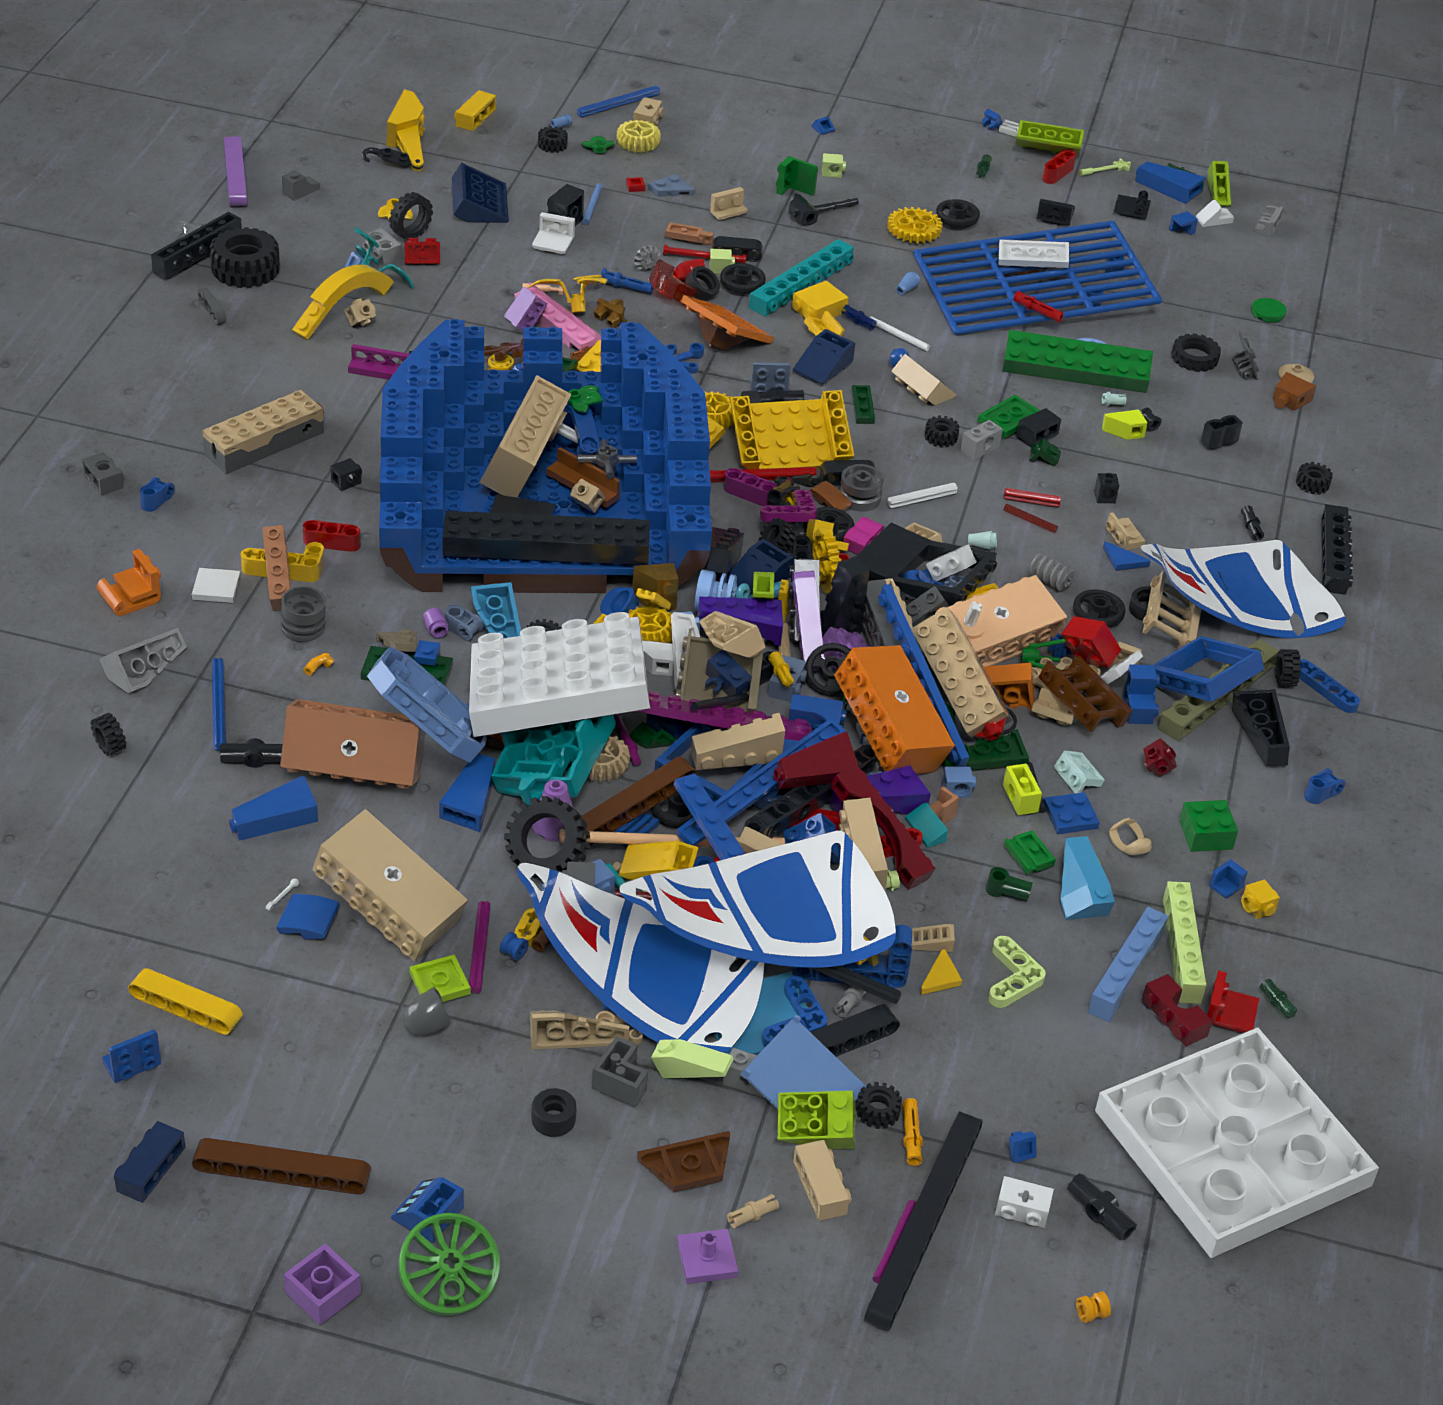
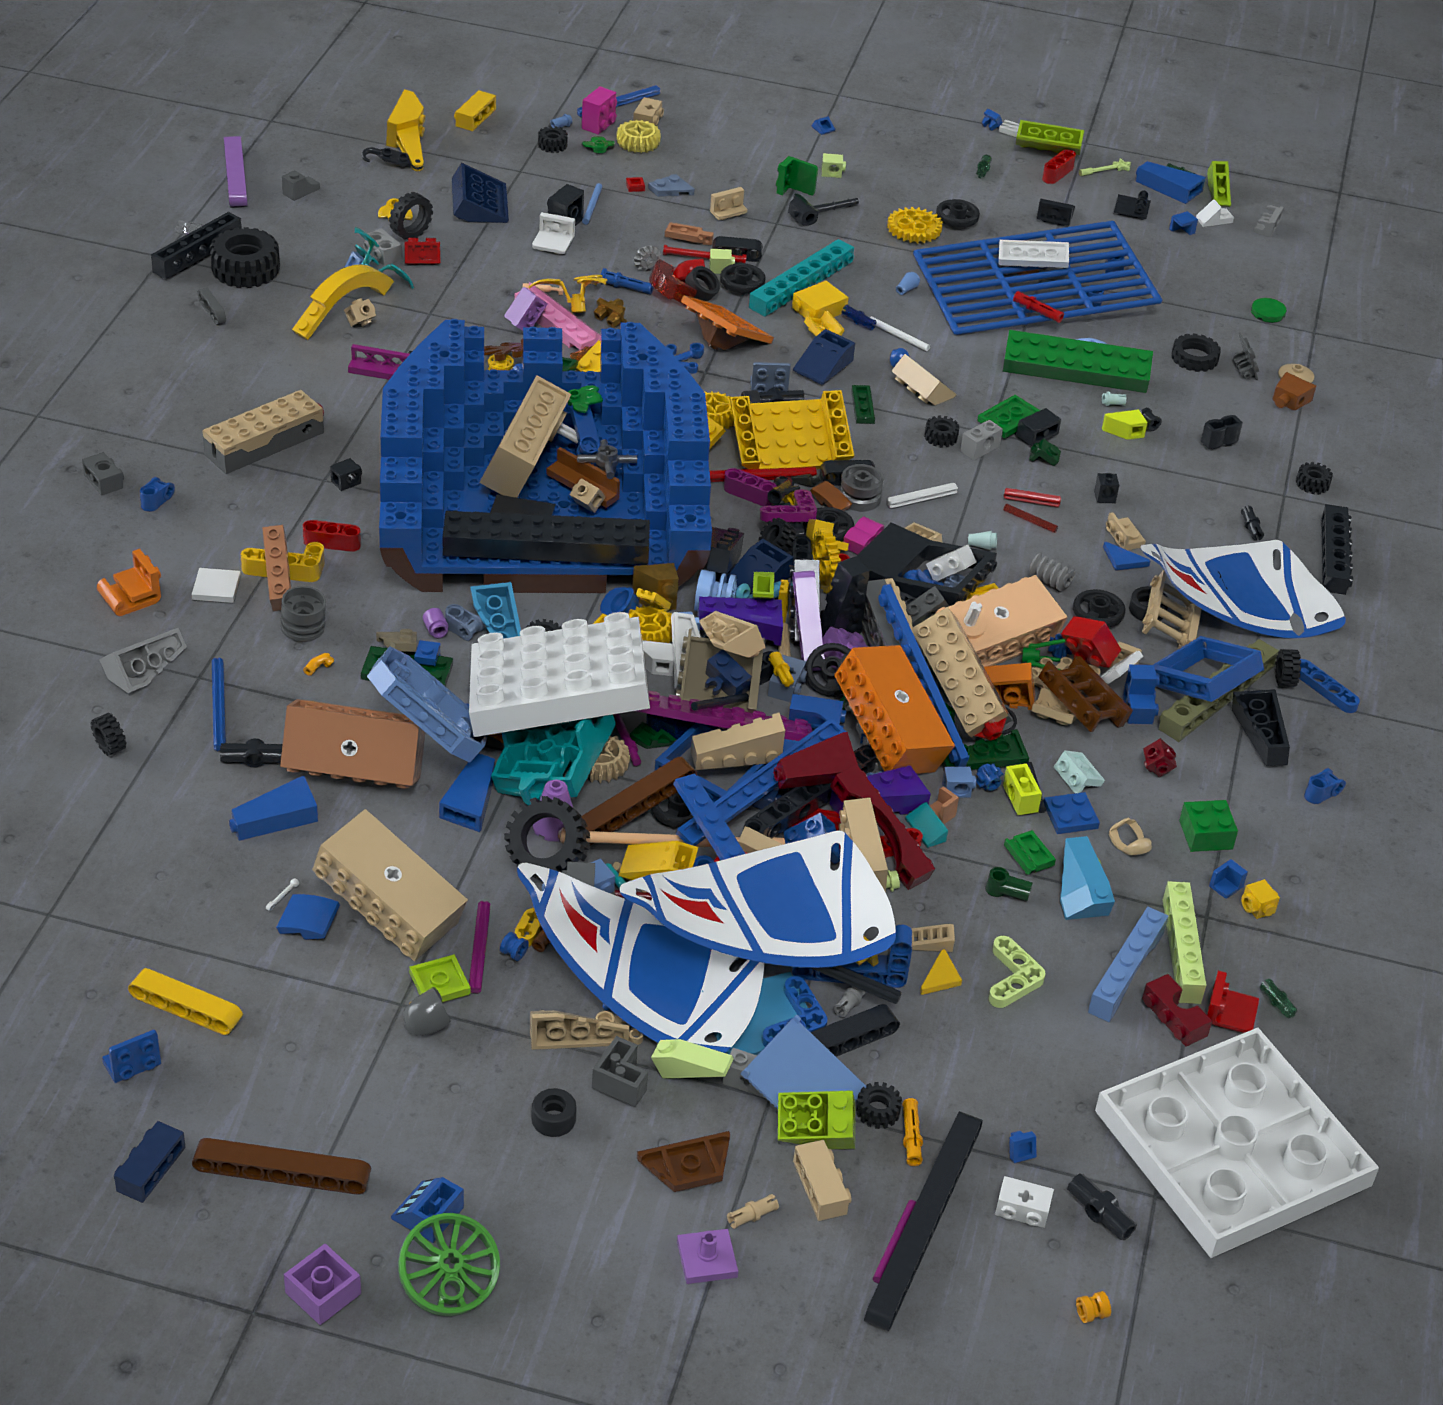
(599, 110): none -> dark pink brick
(637, 823): blue tile -> none
(989, 777): none -> blue gear

